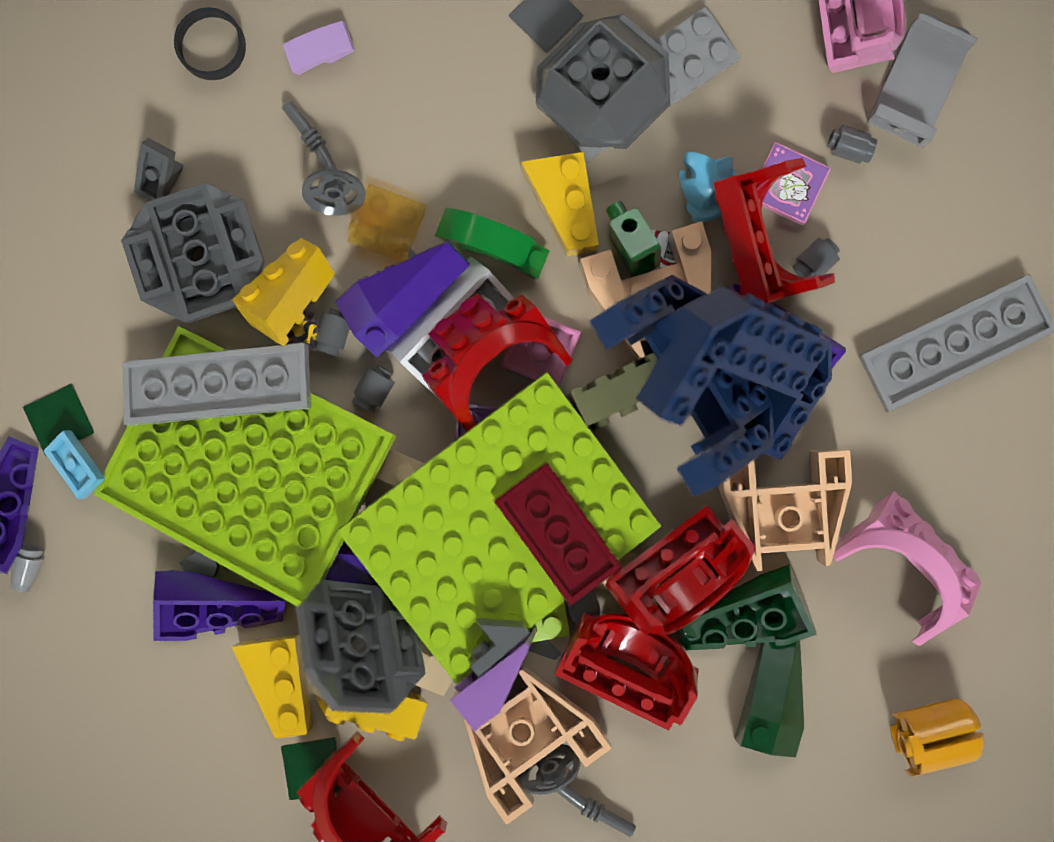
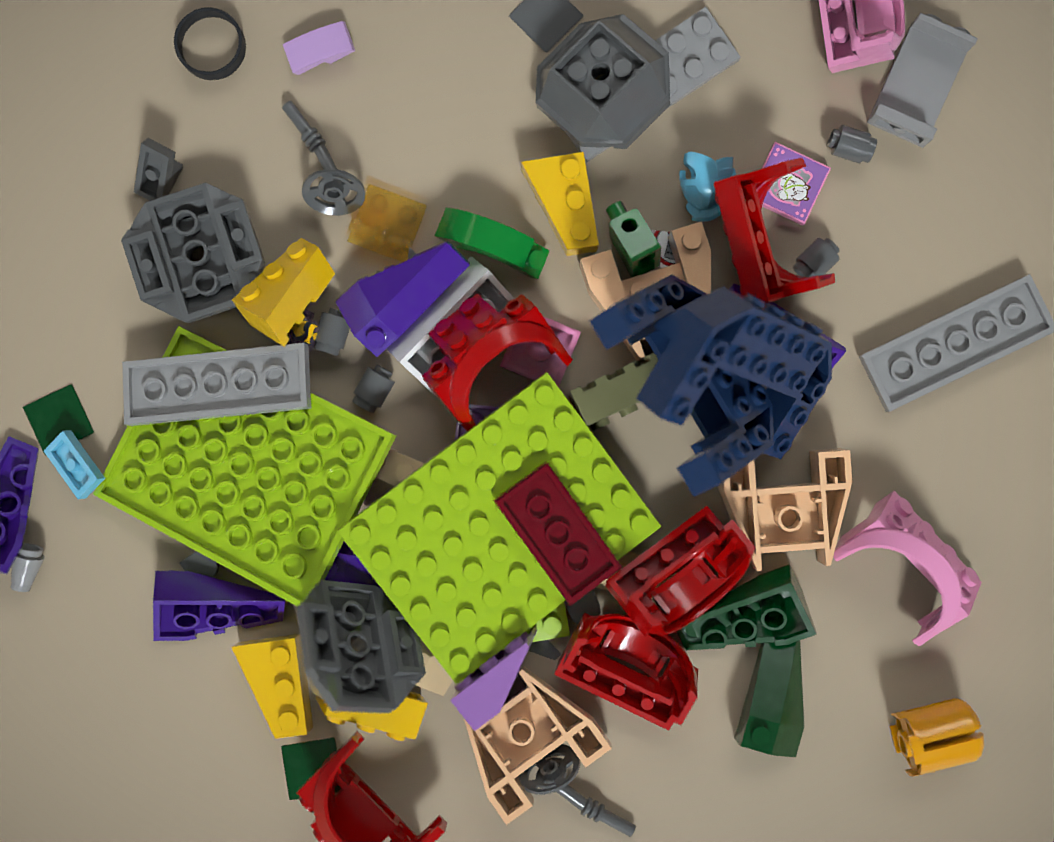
(503, 636): dark grey slope -> none

